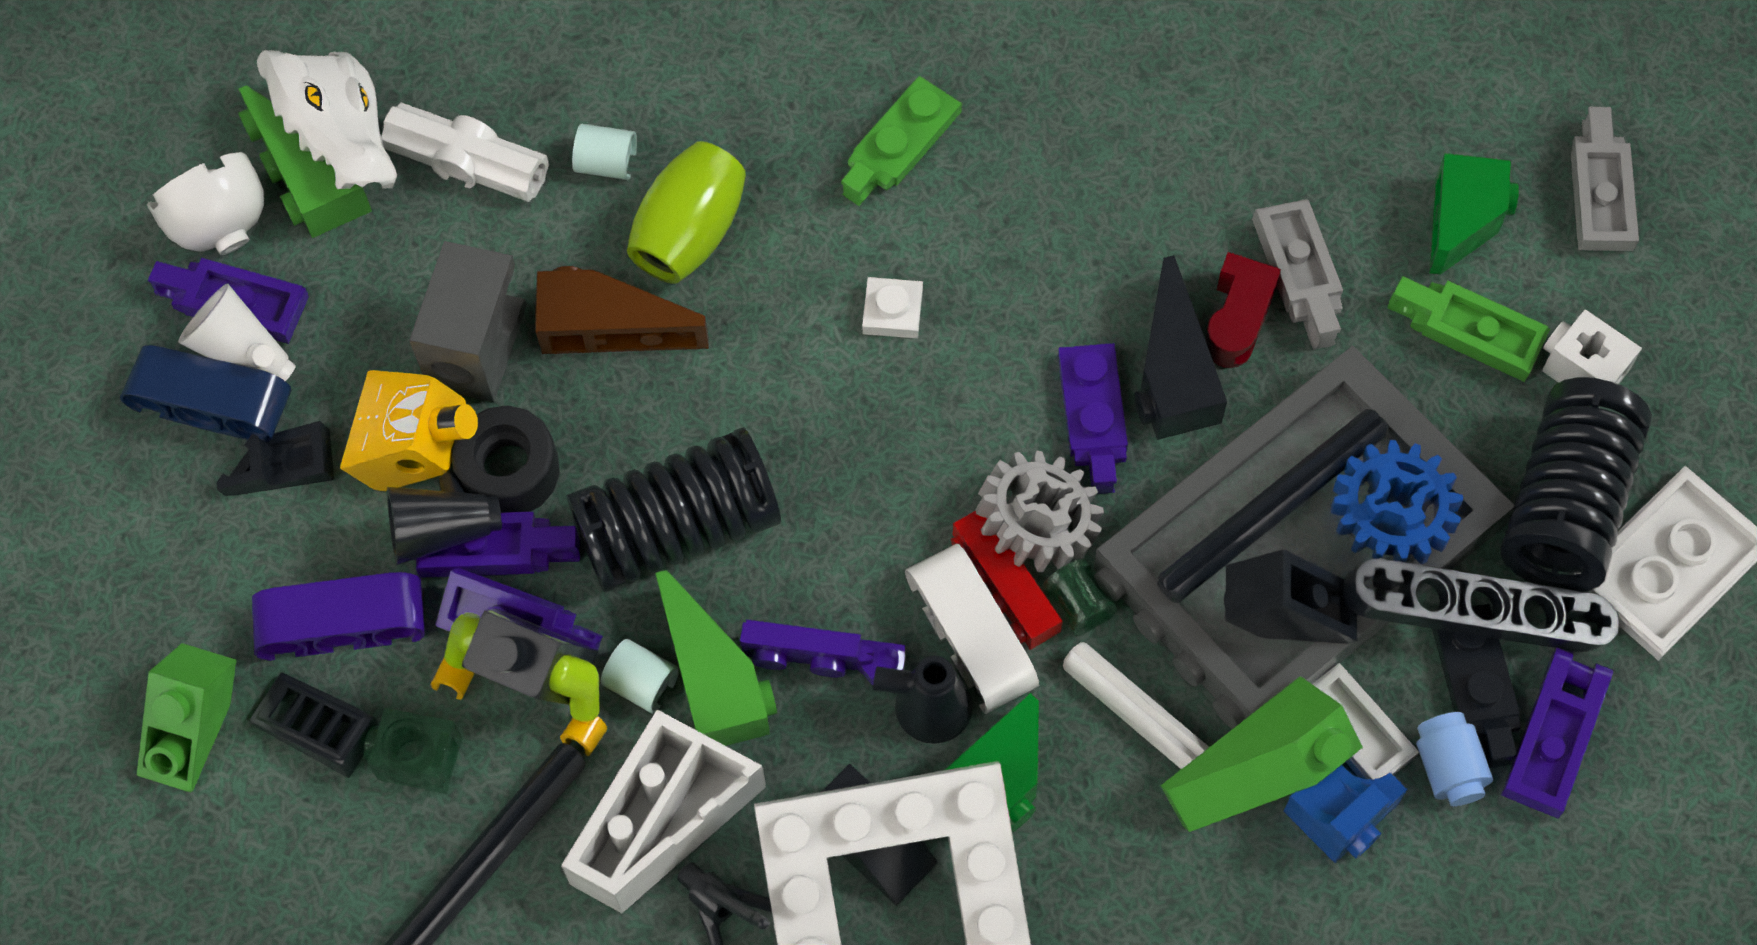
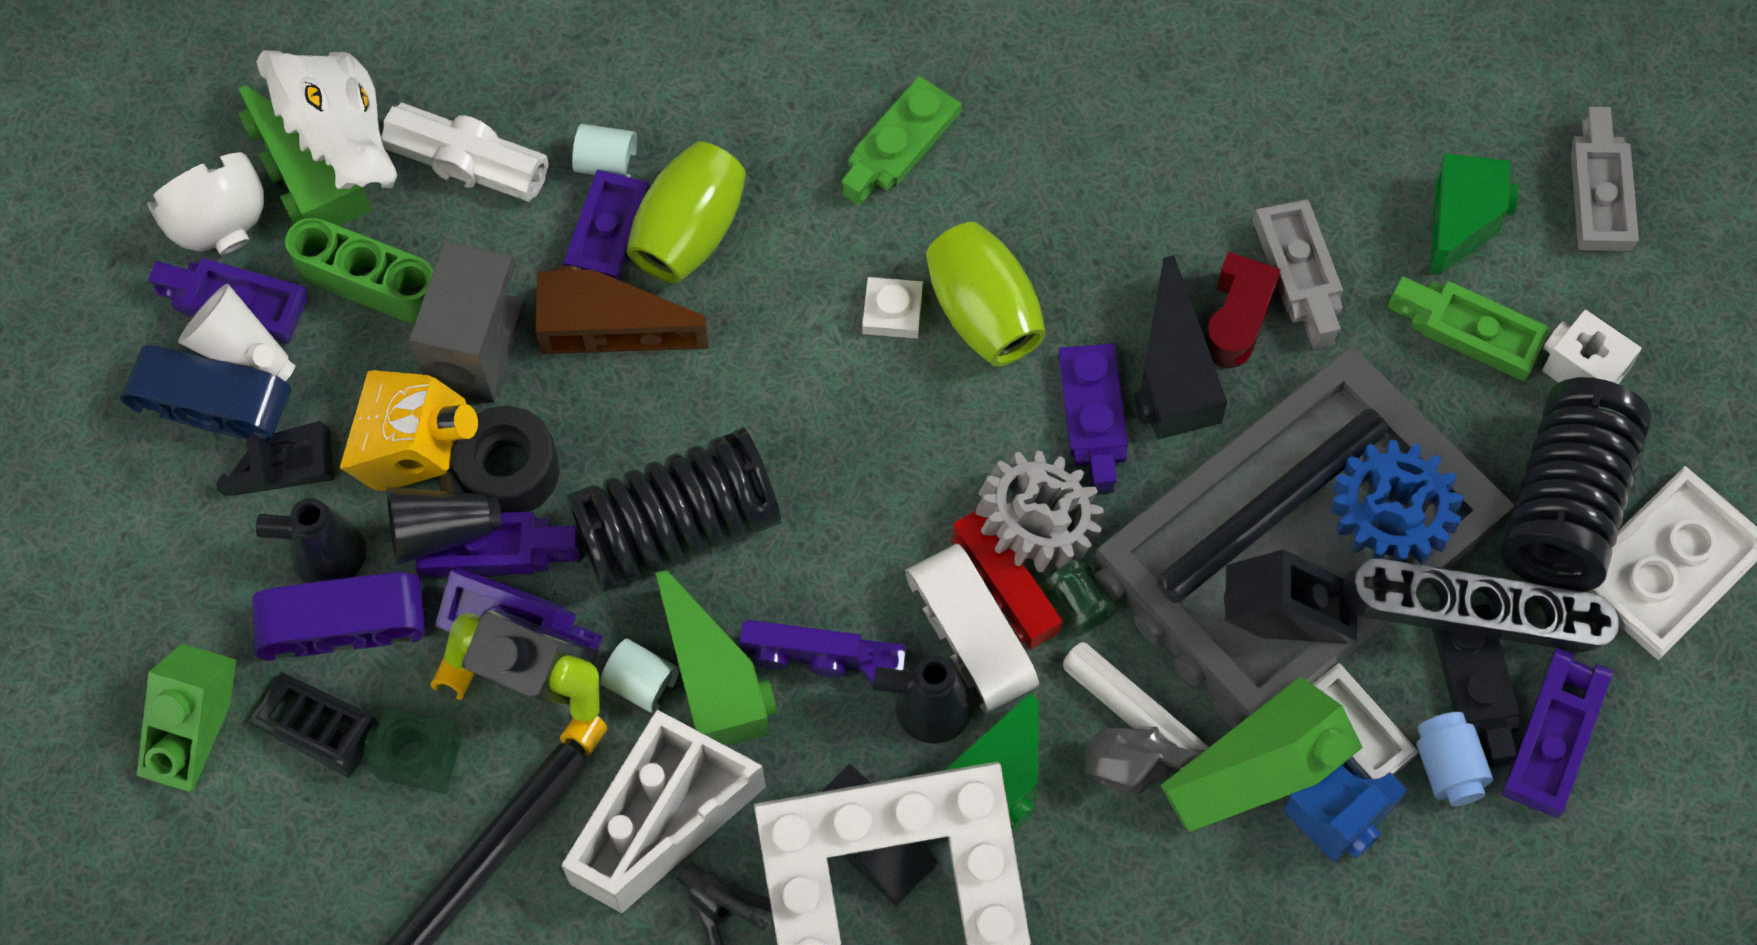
(321, 541): none -> black piece
(349, 253): none -> bright green beam
(606, 224): none -> dark purple plate
(985, 294): none -> lime piece
(1132, 758): none -> dark grey piece

